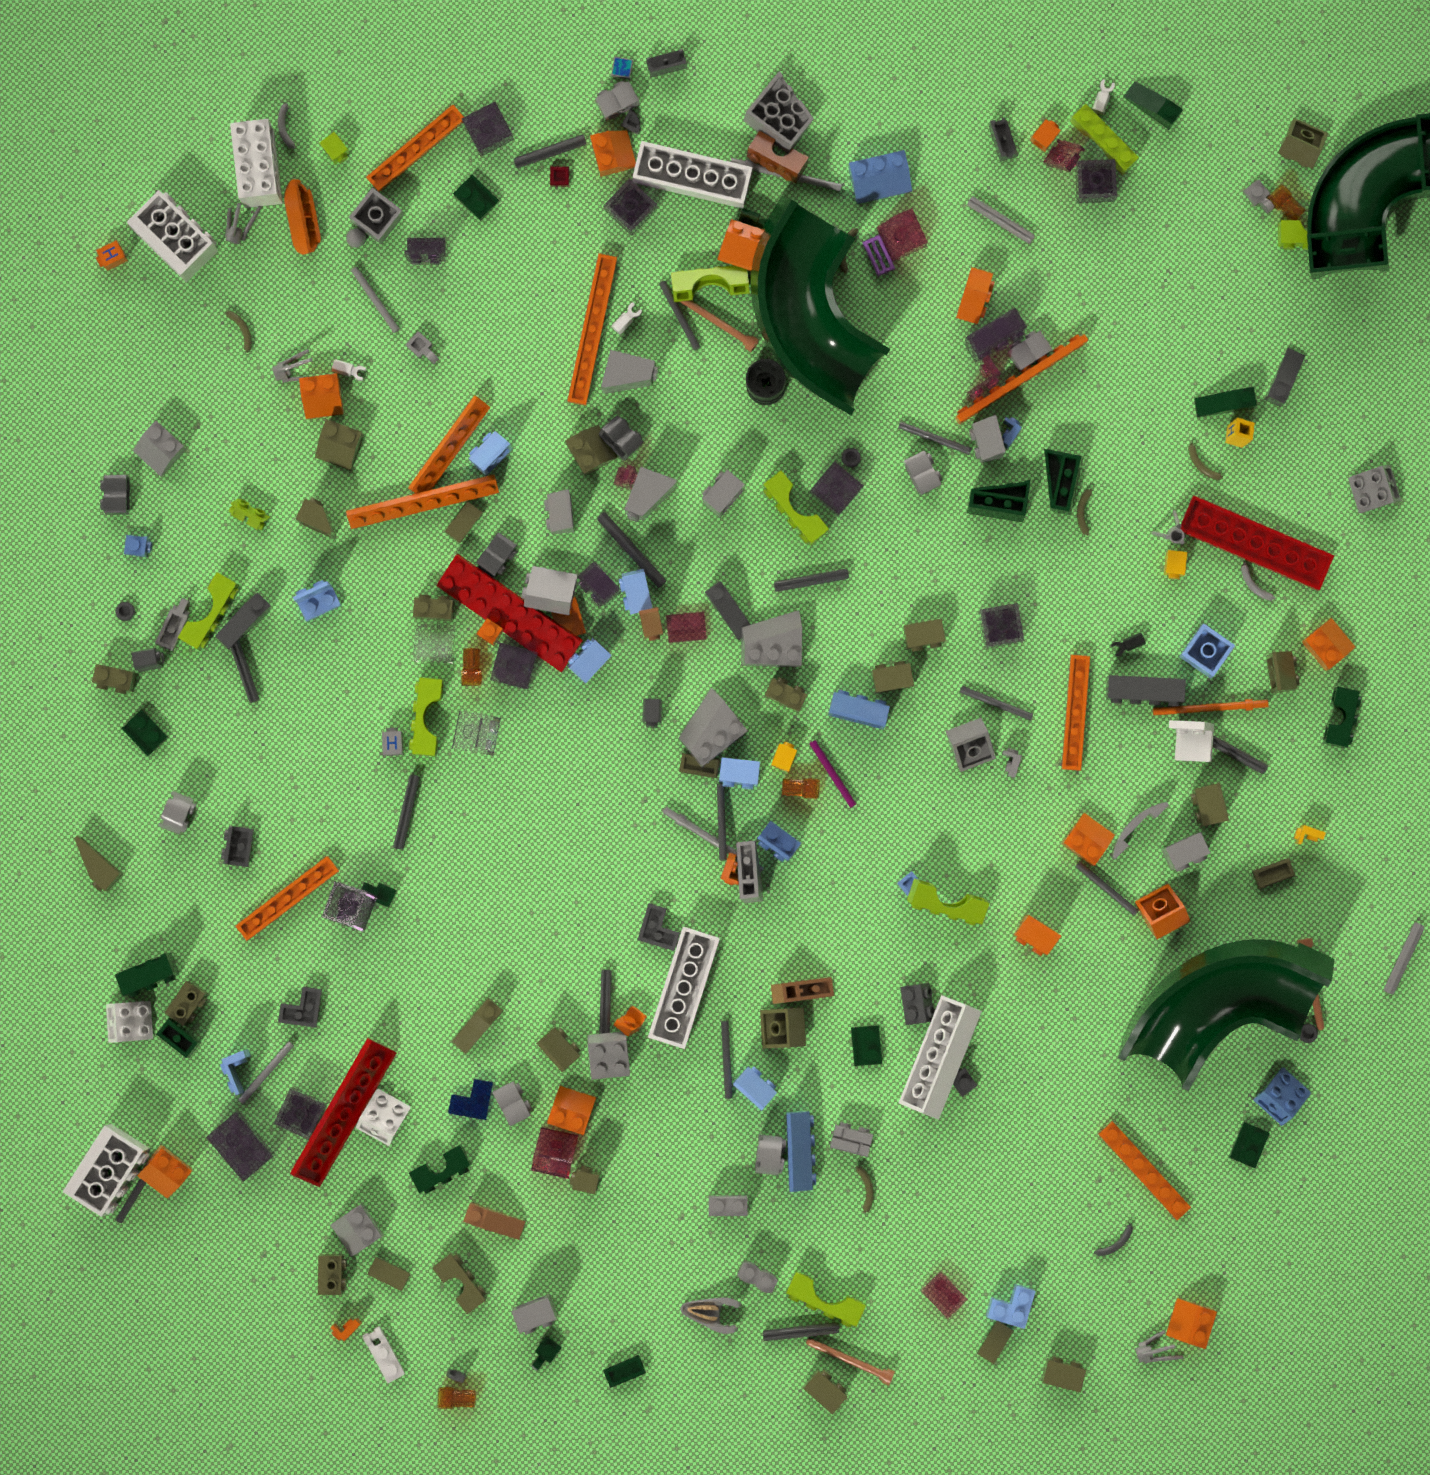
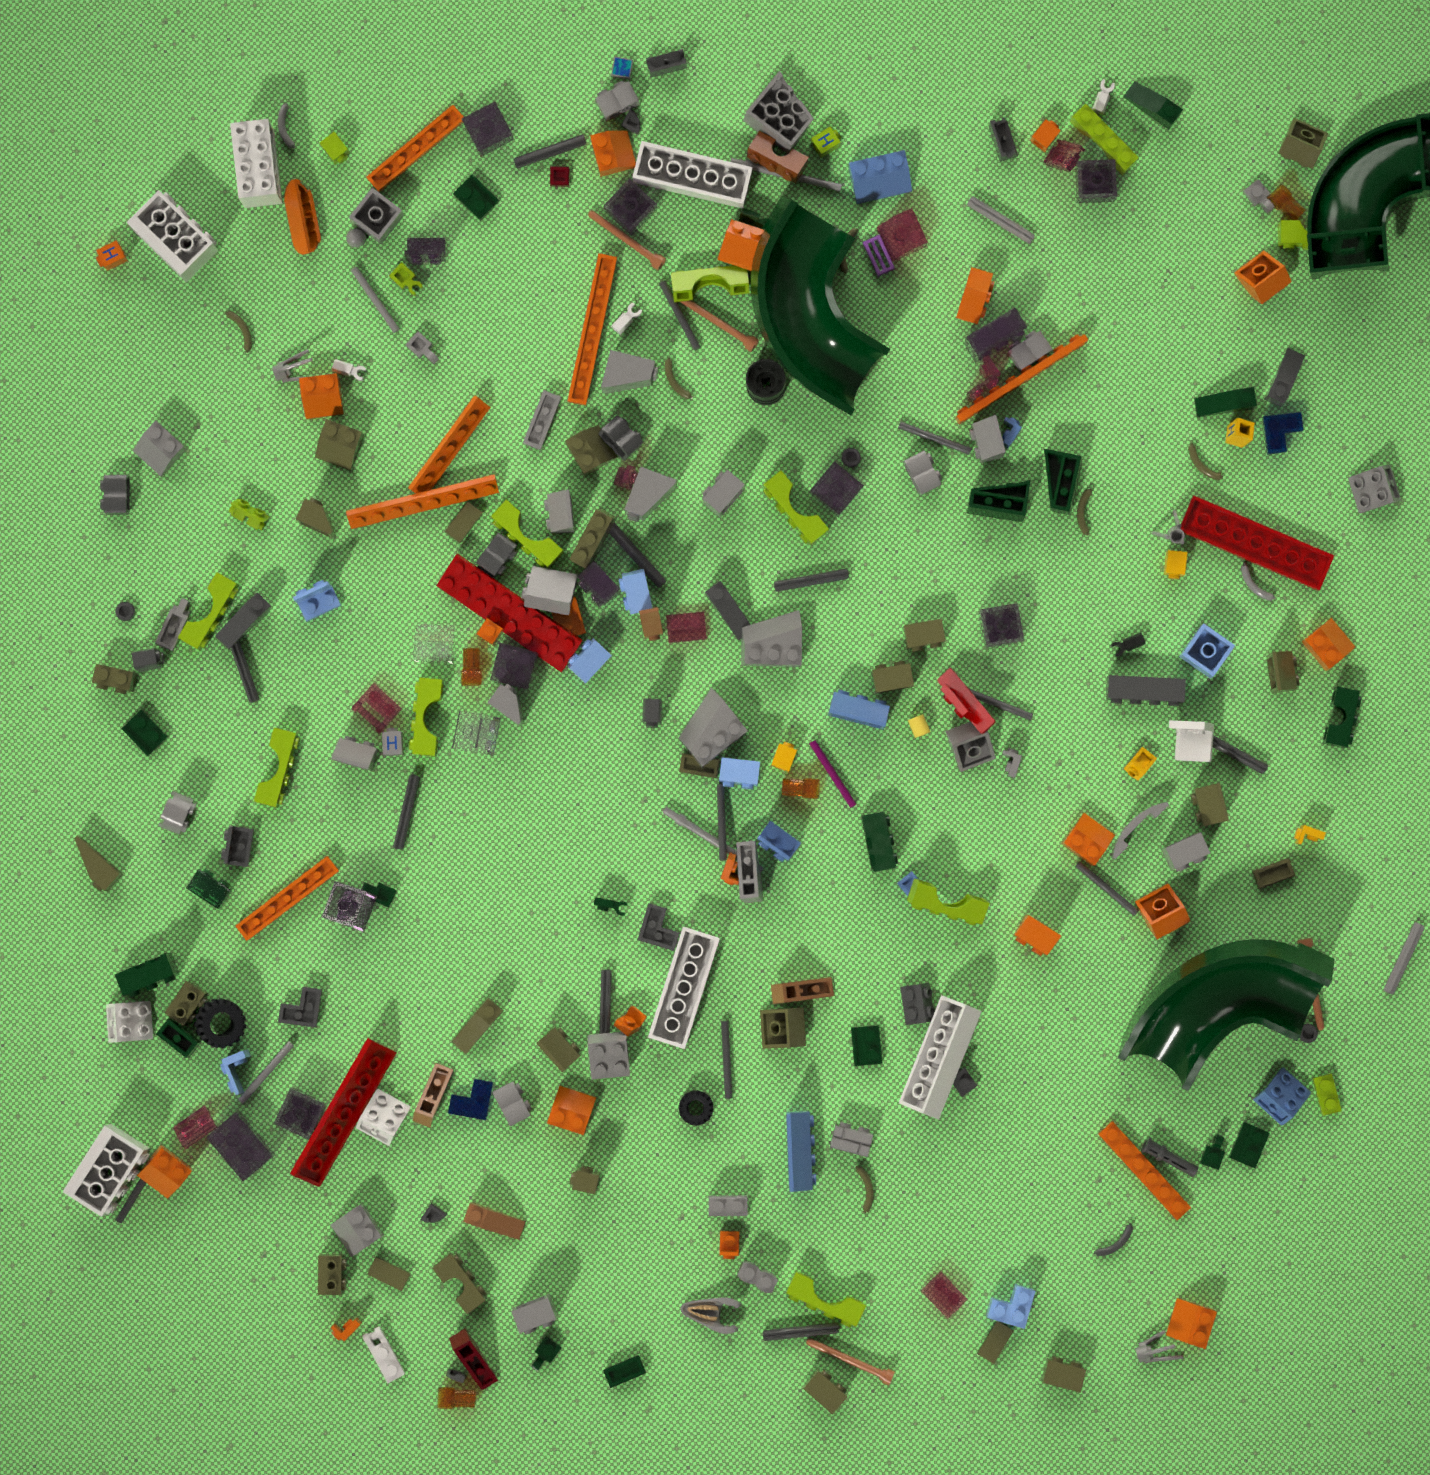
(137, 546): medium blue bracket -> none
(195, 1127): none -> clear pink plate
(209, 888): none -> clear green brick
(233, 233): light grey plant -> none
(236, 1026): none -> black tyre
(283, 743): none -> lime arch
(354, 753): none -> light grey slope
(381, 703): none -> clear pink plate
(404, 277): none -> lime plate
(432, 1095): none -> medium nougat slope
(433, 609): olive brick -> none
(433, 1214): none -> dark grey tile
(456, 1162): dark green arch -> none
(473, 1359): none -> dark red slope
(490, 452): light blue slope -> none
(507, 703): none -> light grey slope
(542, 420): none -> light grey plate
(545, 550): none -> lime arch
(554, 1152): clear pink slope -> none
(593, 538): none -> olive brick
(605, 904): none -> dark green plate
(656, 260): none -> nougat piece
(672, 381): none -> olive piece
(699, 1119): none -> black tyre
(729, 1244): none -> orange bracket
(755, 1087): light blue slope -> none
(769, 1155): light grey brick -> none
(786, 695): olive brick -> none
(826, 141): none -> lime brick
(879, 841): none -> dark green wedge
(919, 726): none -> light yellow piece
(964, 701): none -> red bracket
(1075, 712): orange plate -> none
(1140, 763): none -> yellow bracket
(1161, 1153): none -> dark grey pin
(1212, 1155): none -> dark green plate
(1247, 704): orange bar -> none
(1263, 277): none -> orange slope
(1276, 427): none -> clear blue plate
(1326, 1094): none -> lime plate

